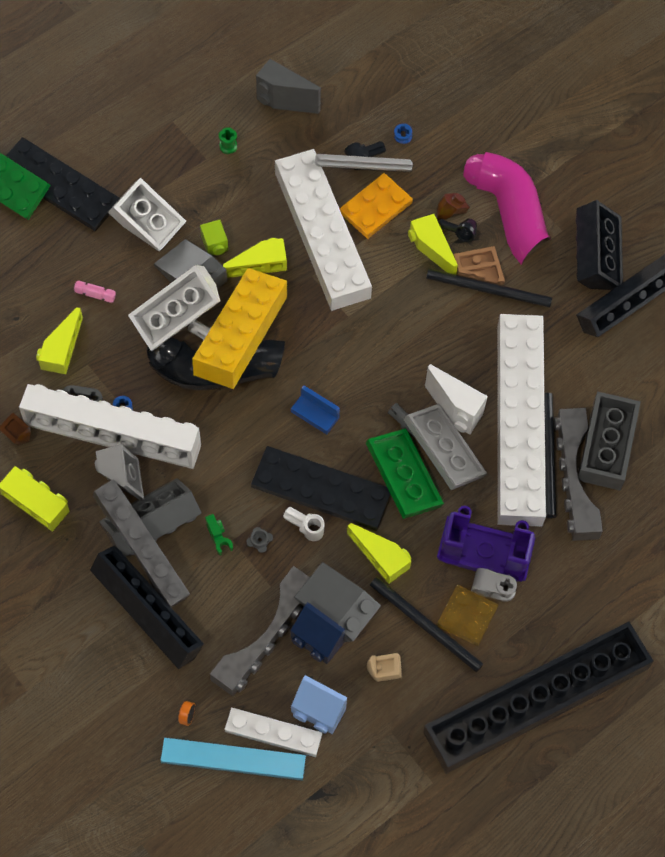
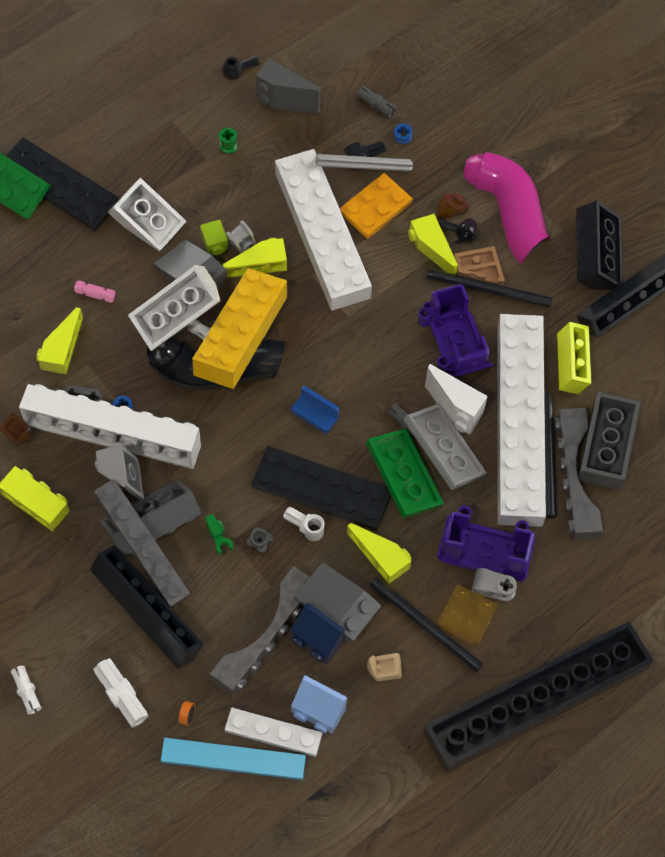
(26, 690): none -> white pin
(120, 692): none -> white piece
(233, 68): none -> black bar
(241, 237): none -> light grey piece
(376, 101): none -> dark grey pin
(454, 332): none -> dark purple container
(574, 358): none -> neon yellow brick

